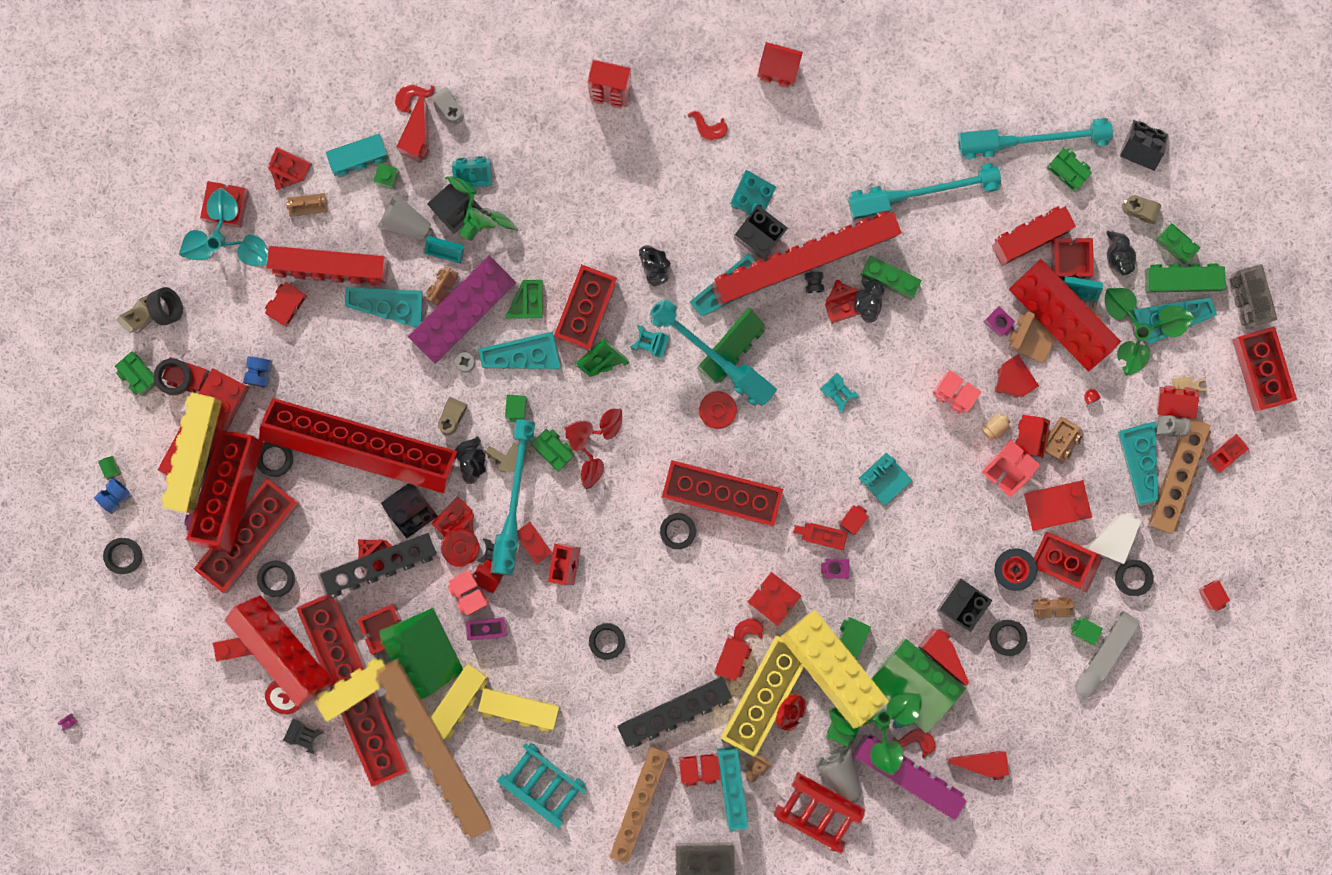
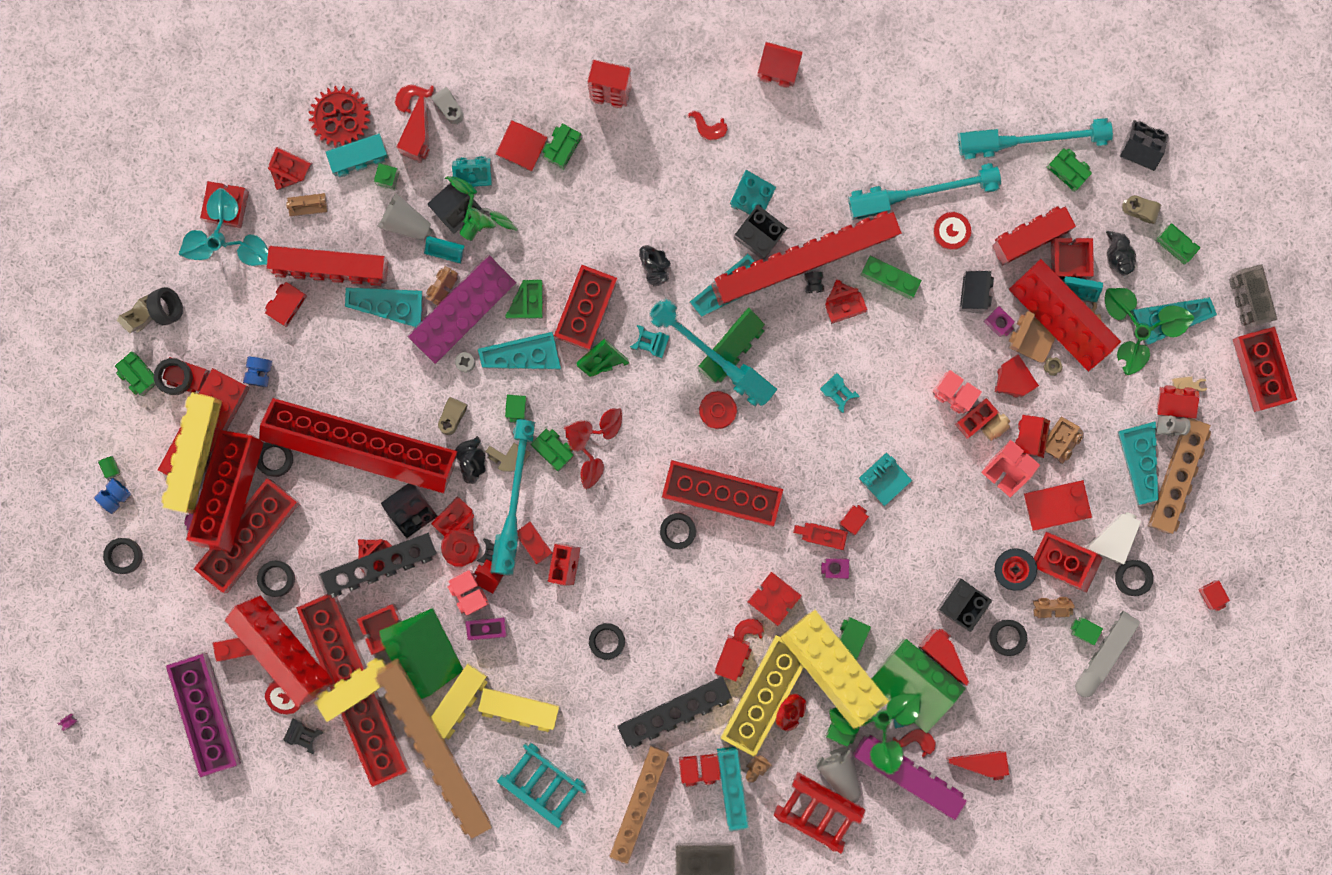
(203, 714): none -> magenta brick
(338, 100): none -> red gear
(521, 145): none -> red slope
(562, 145): none -> green brick
(868, 300): black hair -> none
(952, 230): none -> red tile
(975, 291): none -> black slope
(976, 418): none -> red brick
(1053, 361): none -> dark tan plate
(1091, 396): red hinge -> none
(1185, 279): green brick -> none
(1227, 453): red slope -> none

